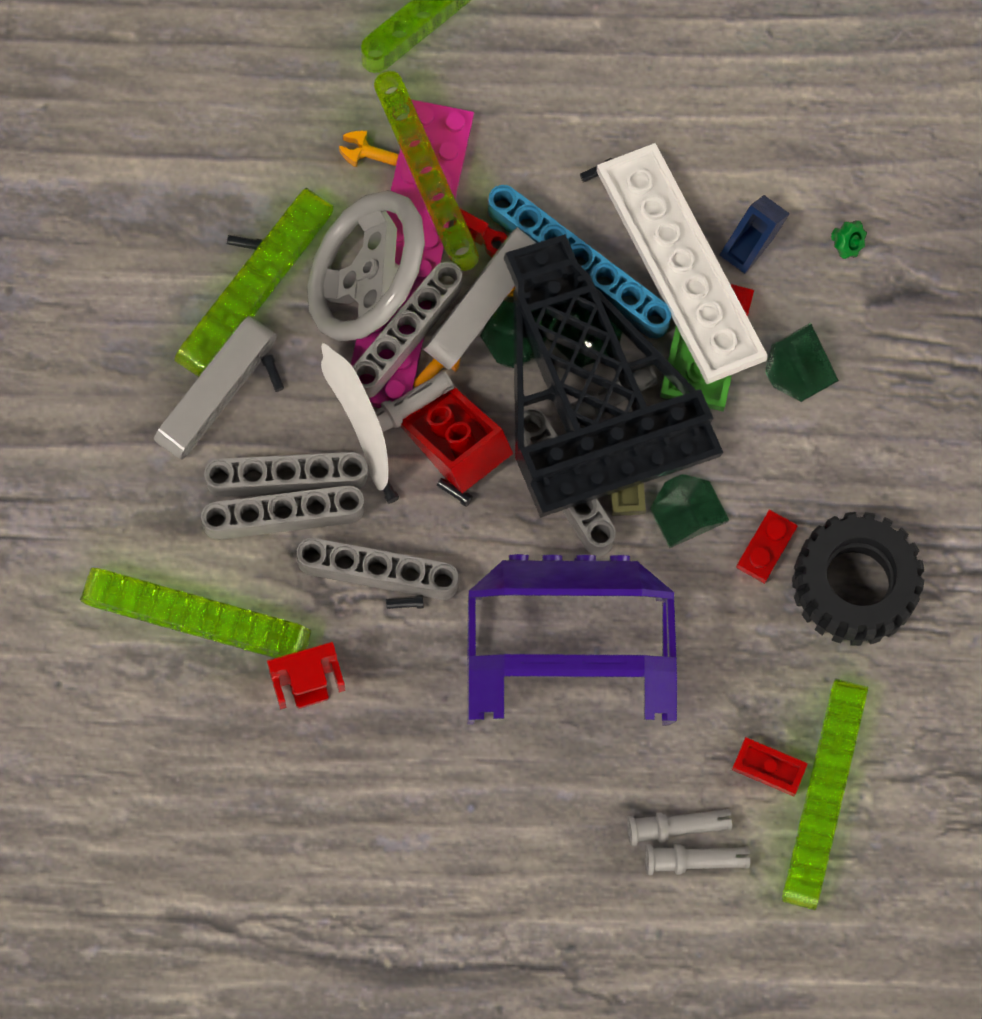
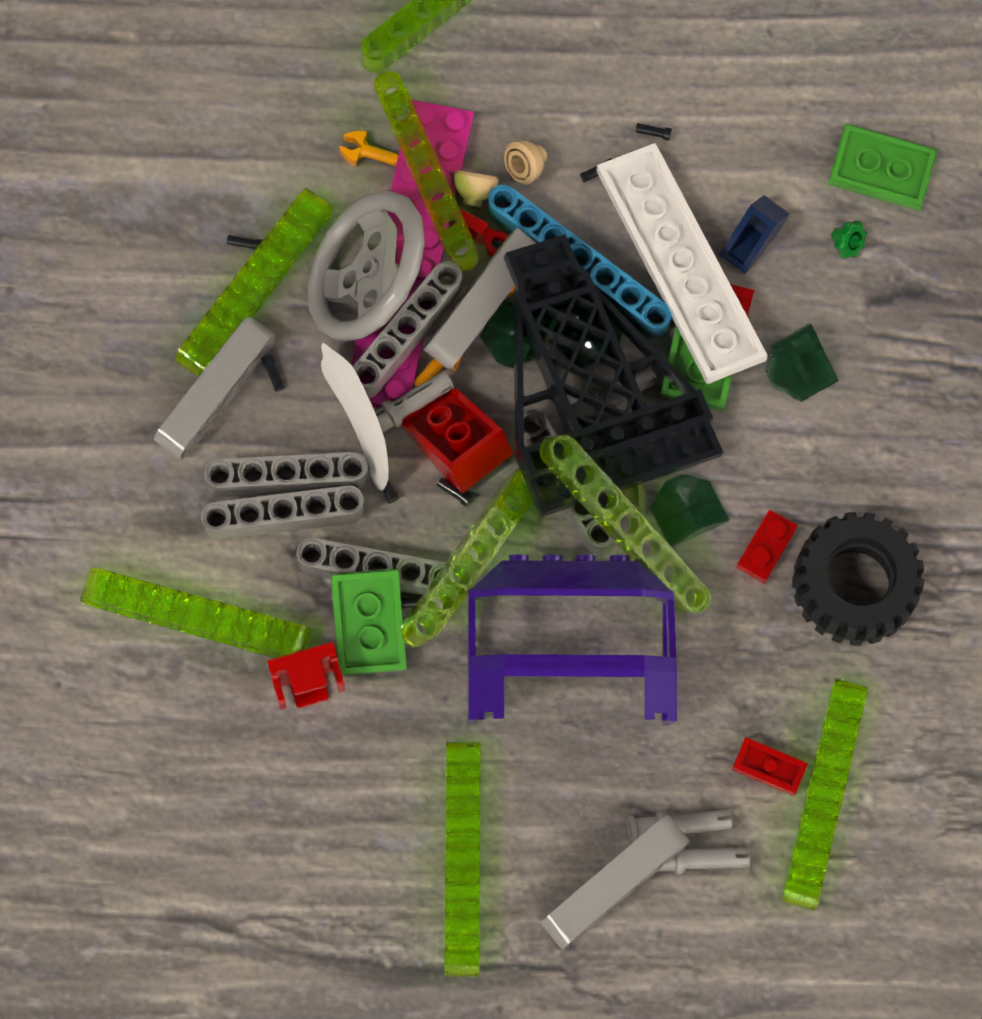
(368, 621): none -> bright green plate
(462, 860): none -> clear neon green beam
(464, 564): none -> clear neon green beam
(474, 186): none -> tan brick
(524, 161): none -> tan brick
(610, 518): none -> clear neon green beam
(615, 882): none -> light grey beam
(654, 131): none -> black piece
(882, 167): none -> bright green tile

